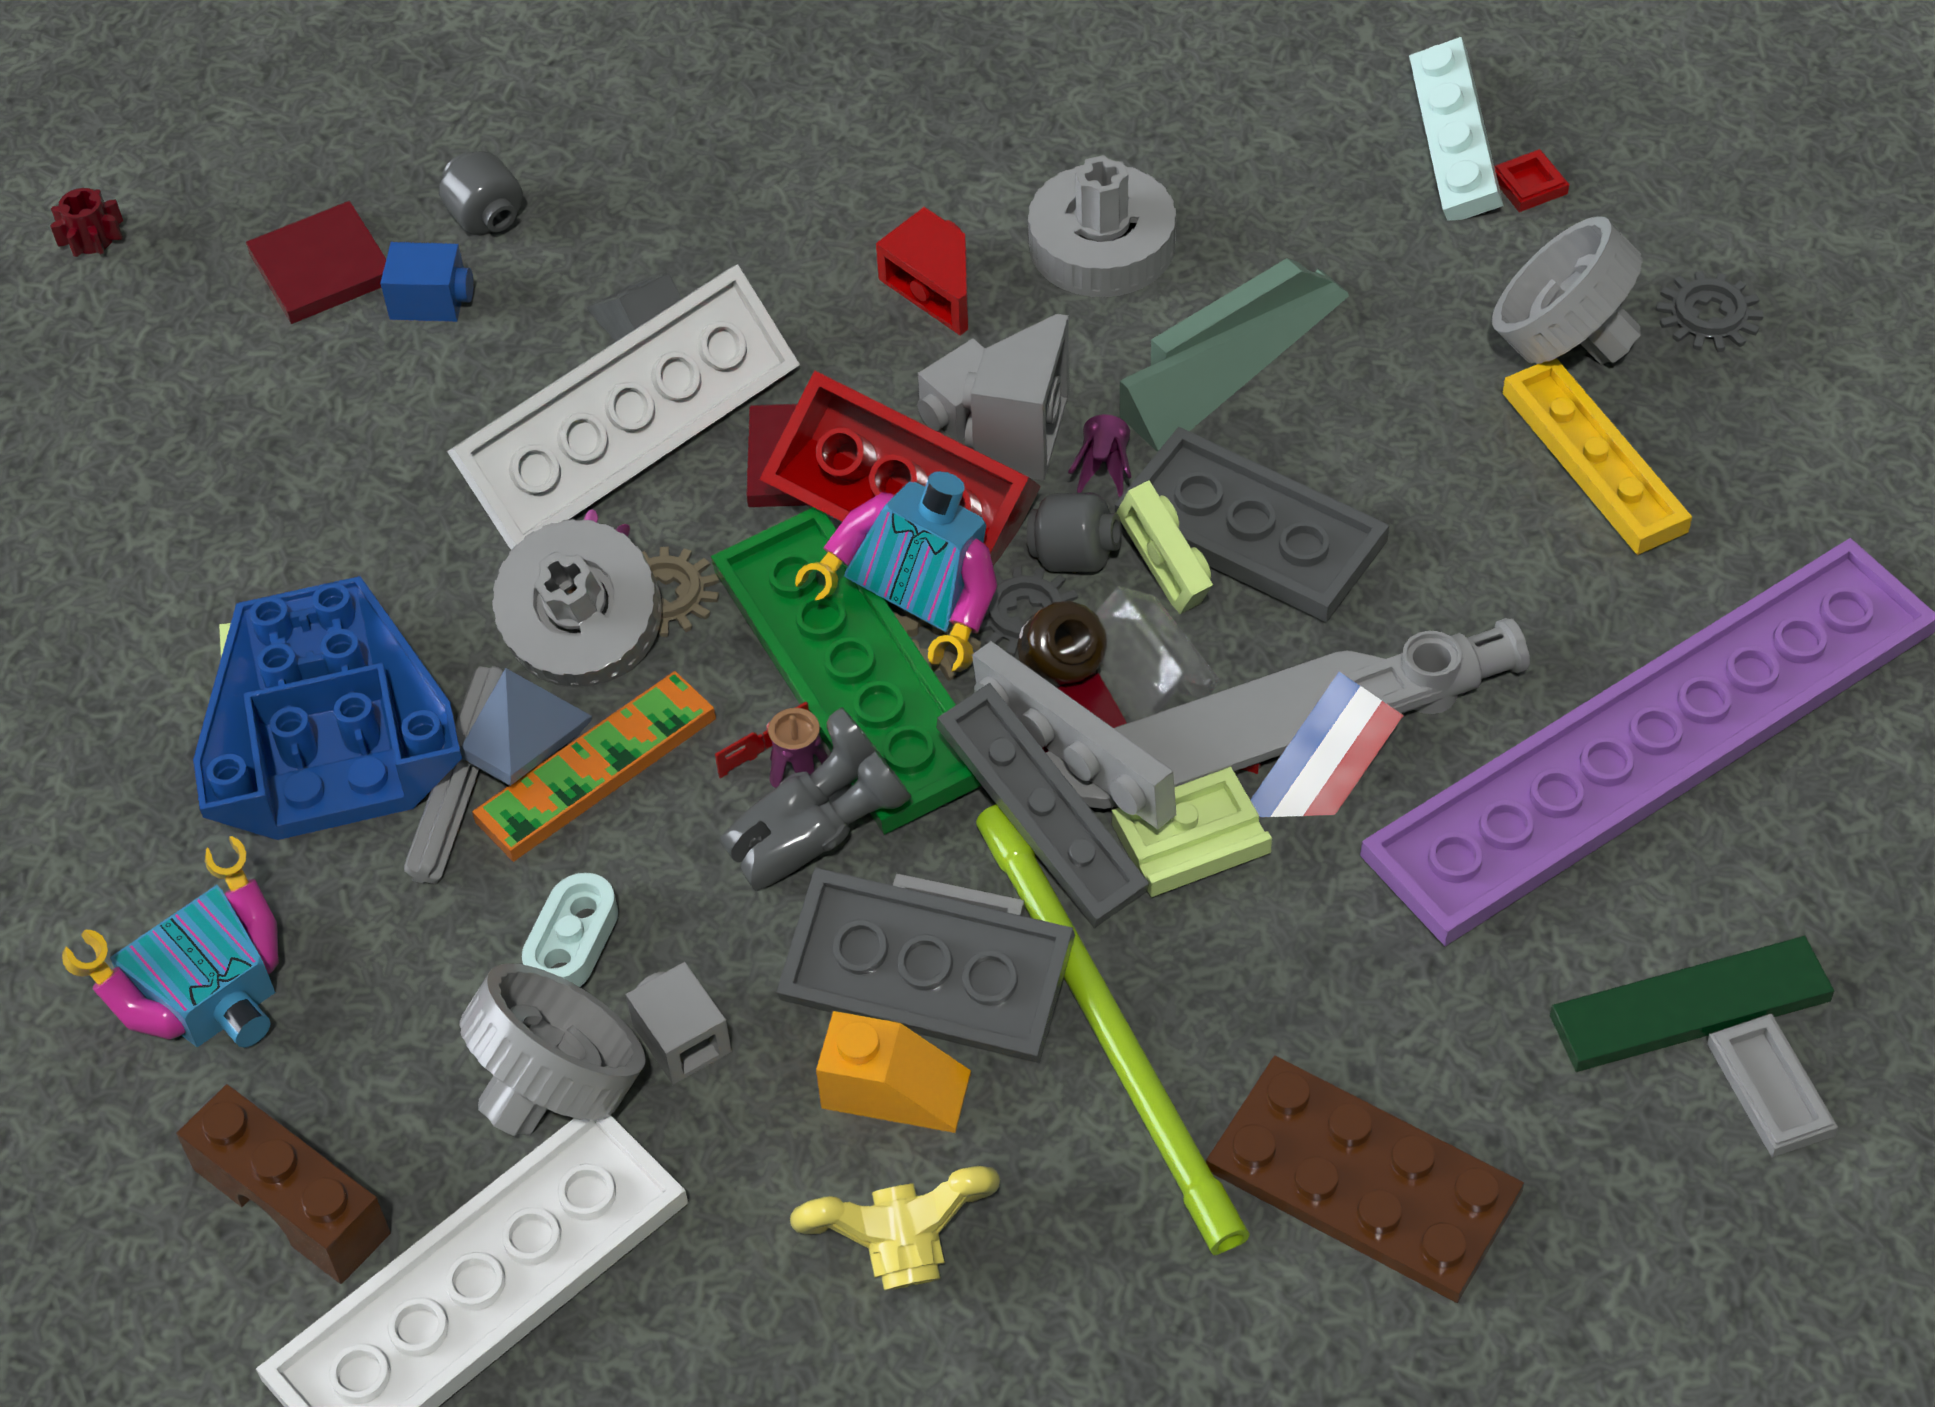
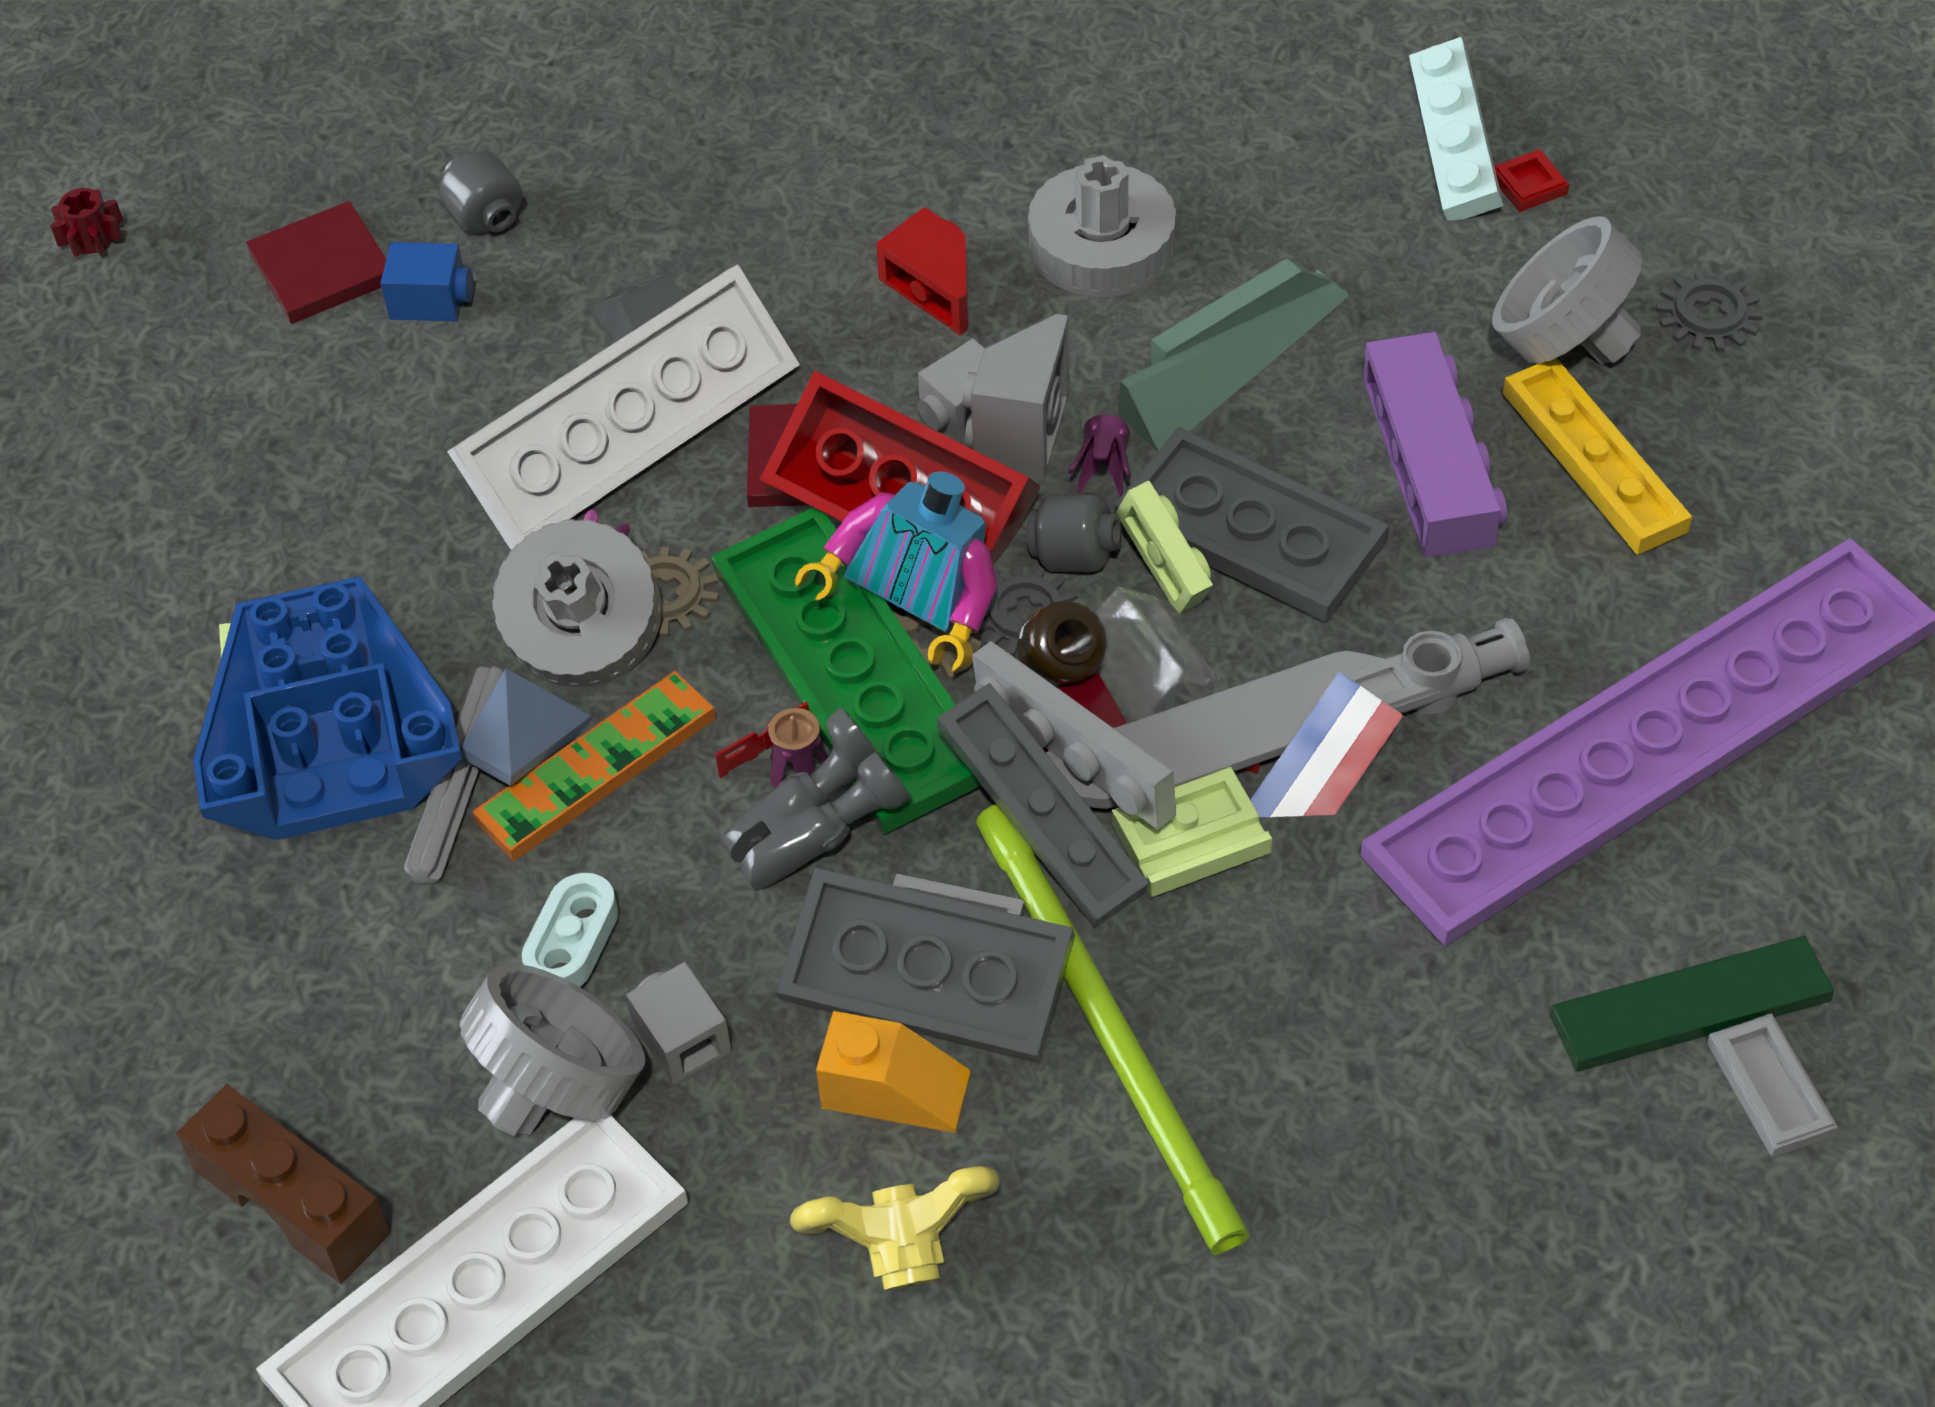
(197, 967): torso -> none
(1365, 1178): reddish brown plate -> none
(1433, 444): none -> medium lavender brick

